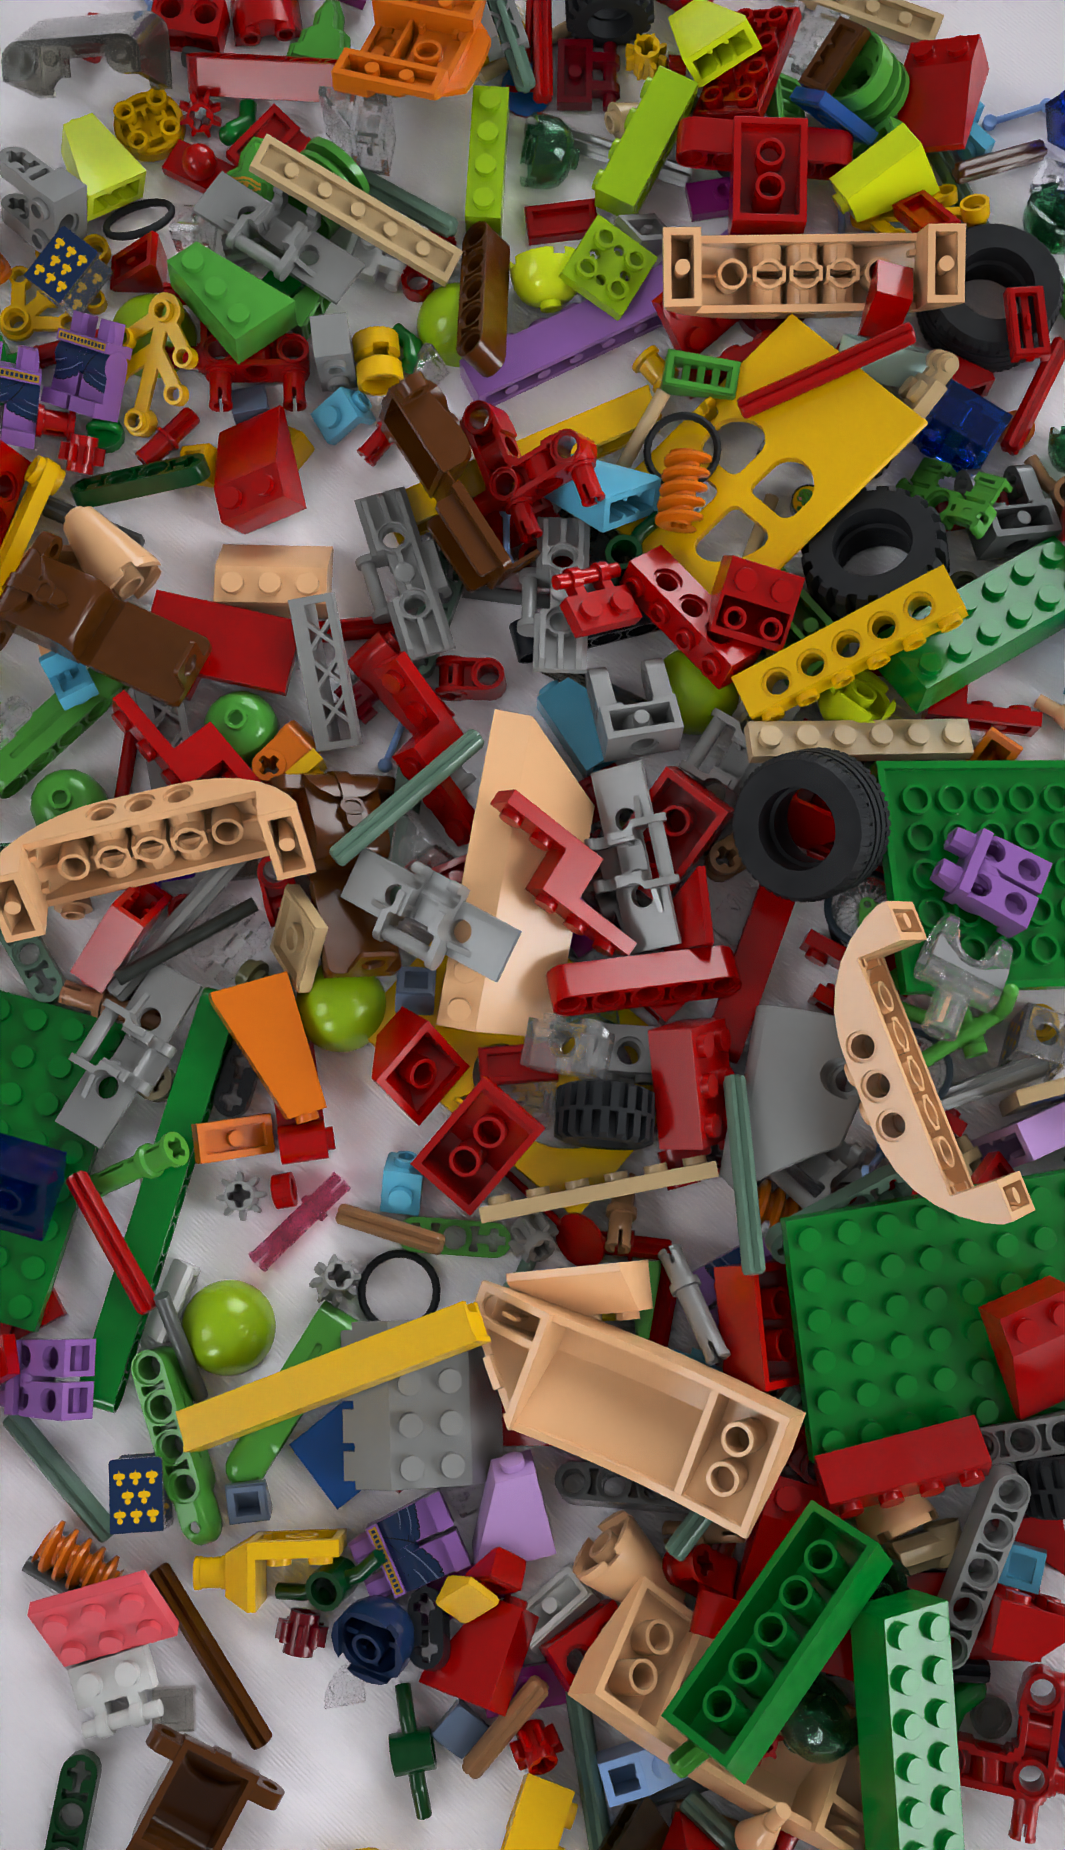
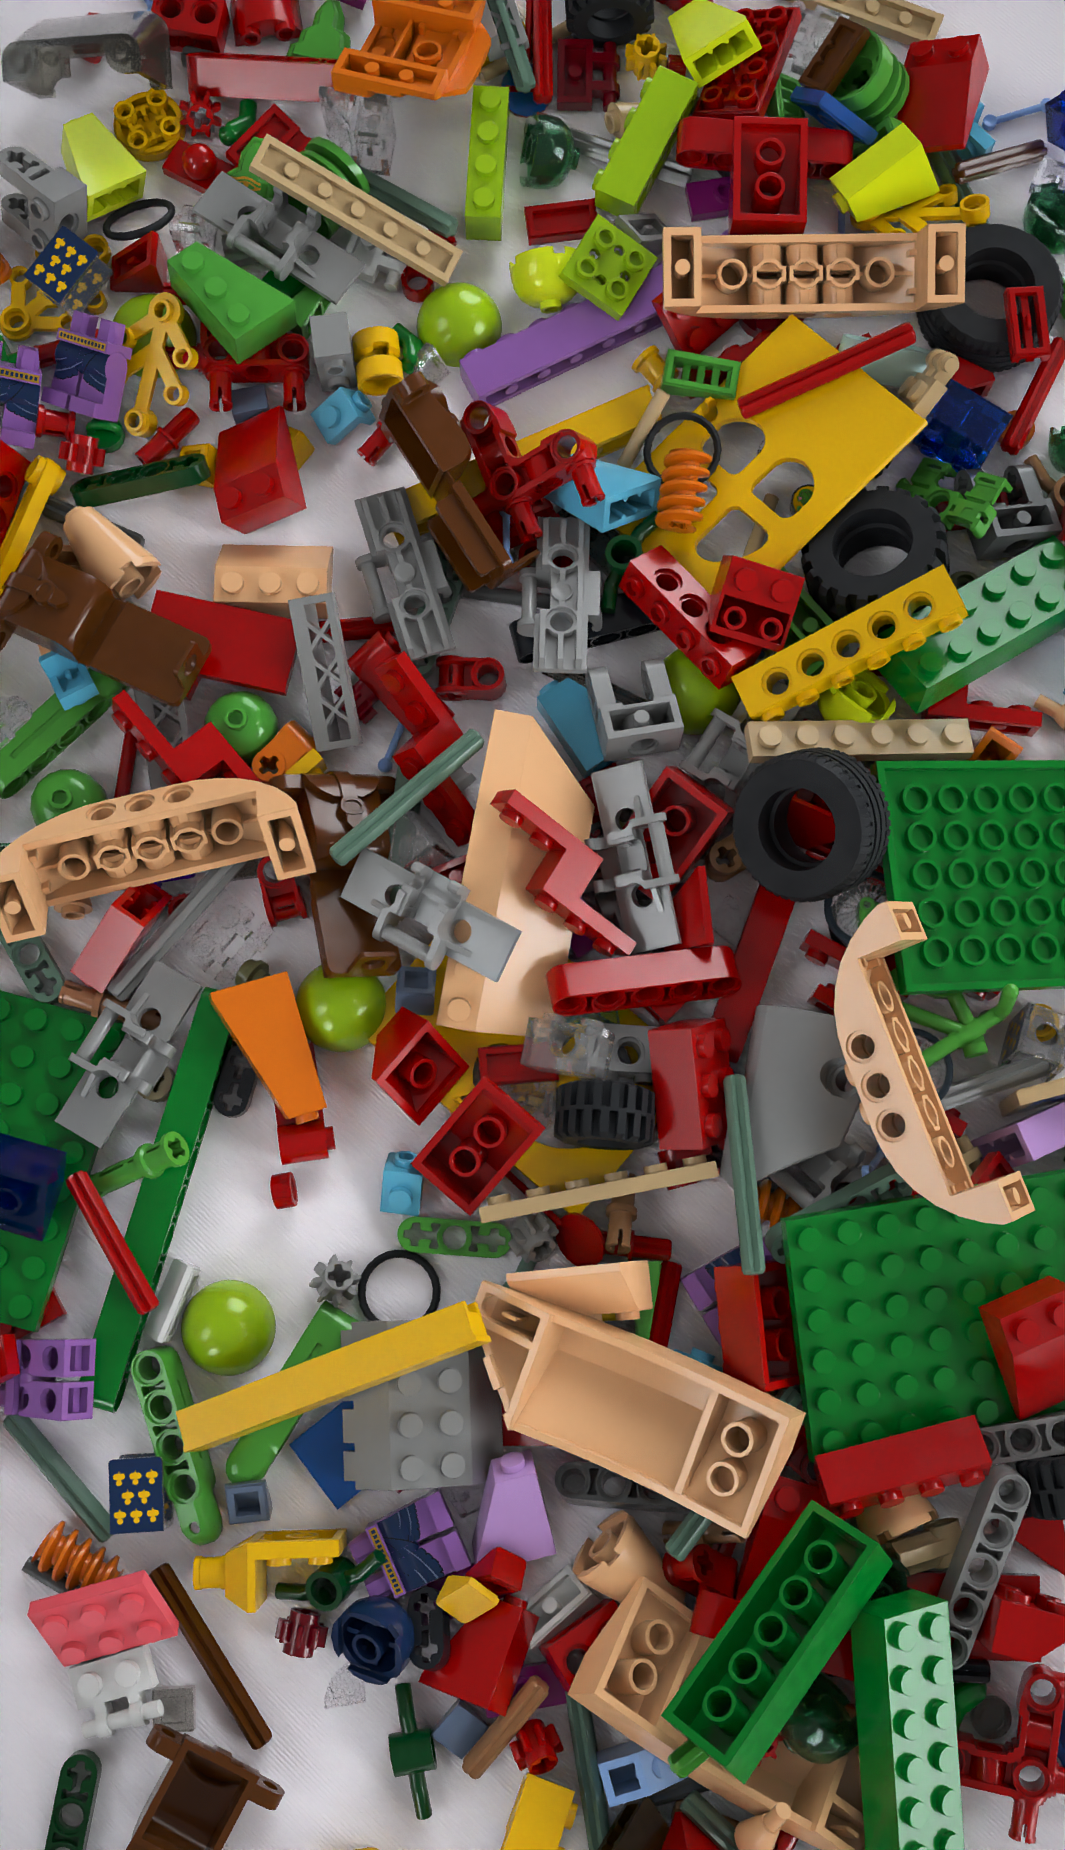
(180, 1346): dark grey bar -> none
(186, 941): pearl dark grey bar -> none
(233, 1138): orange plate -> none
(234, 1188): light grey gear -> none
(298, 938): tan tile -> none
(300, 1220): clear pink pin -> none
(390, 1229): medium nougat axle -> none
(483, 299): reddish brown beam -> none
(597, 610): red plate -> none
(686, 1287): light grey pin -> none
(887, 298): red slope -> none
(921, 210): red tile -> none
(958, 978): clear connector -> none
(992, 879): medium lavender hips -> none
(1024, 1567): medium azure tile -> none

